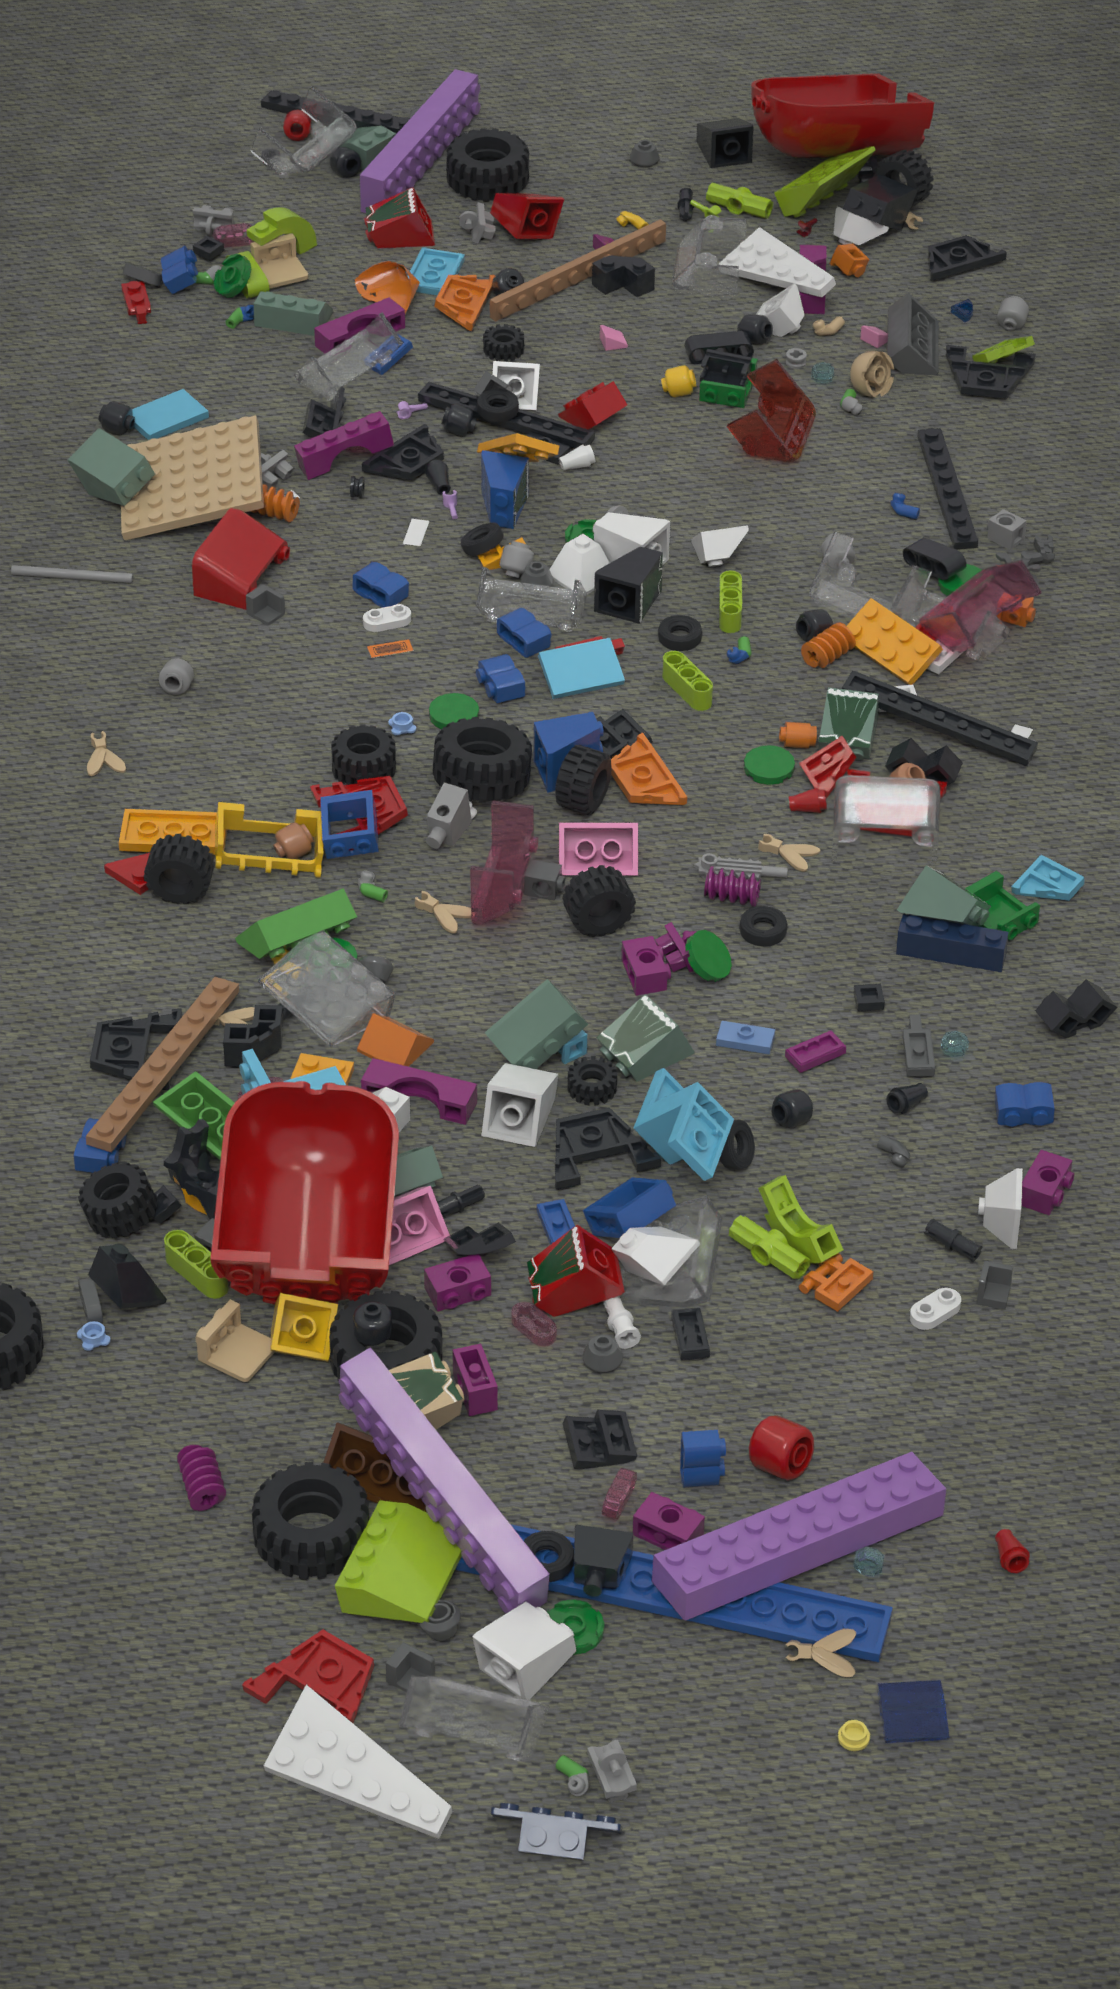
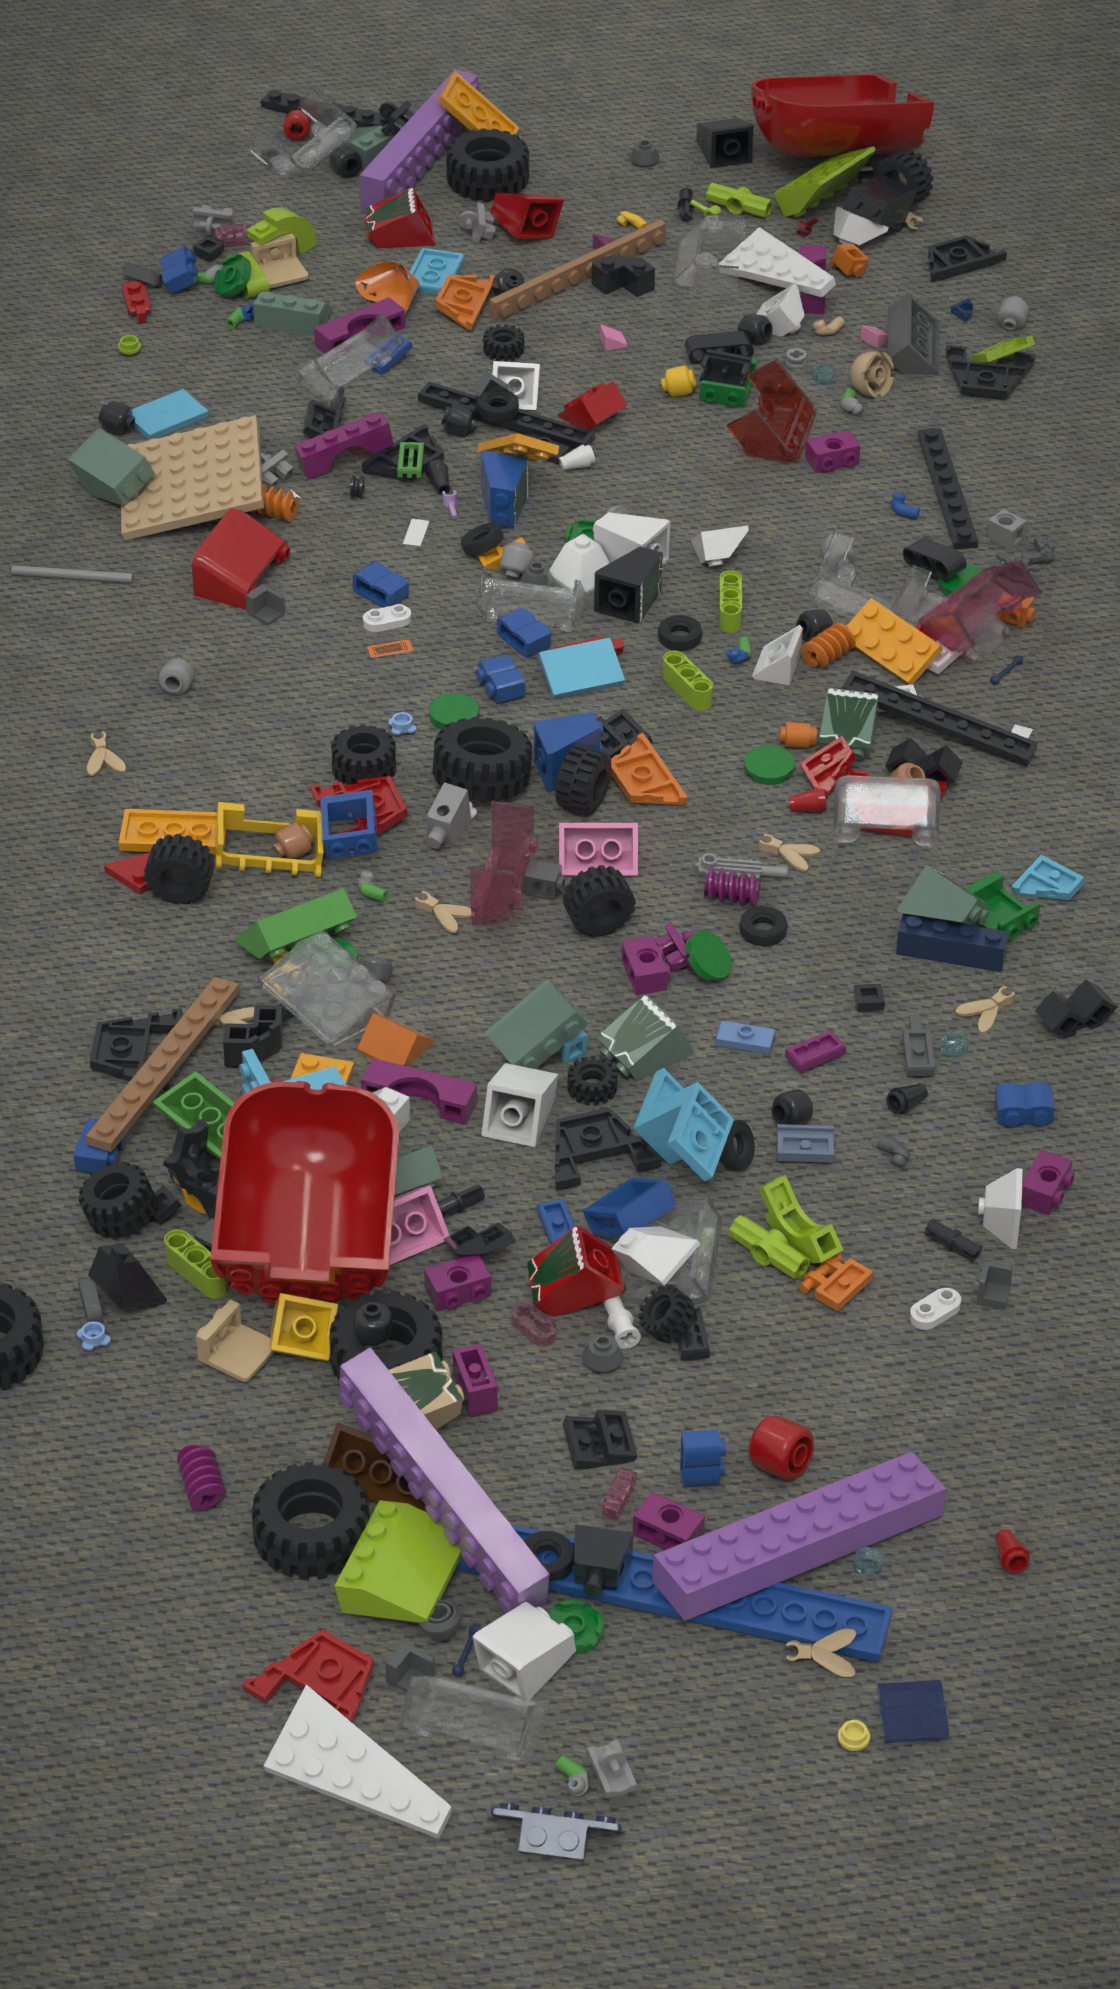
(129, 345): none -> lime plate
(396, 117): none -> black hips
(405, 409): lavender hand -> none
(410, 469): none -> bright green tile
(458, 1670): none -> dark blue hinge
(472, 107): none -> light orange plate
(678, 1307): none -> black tyre
(780, 658): none -> white slope
(805, 1143): none -> sand blue plate
(832, 451): none -> magenta brick
(987, 1008): none -> tan piece
(1017, 660): none -> dark blue hinge

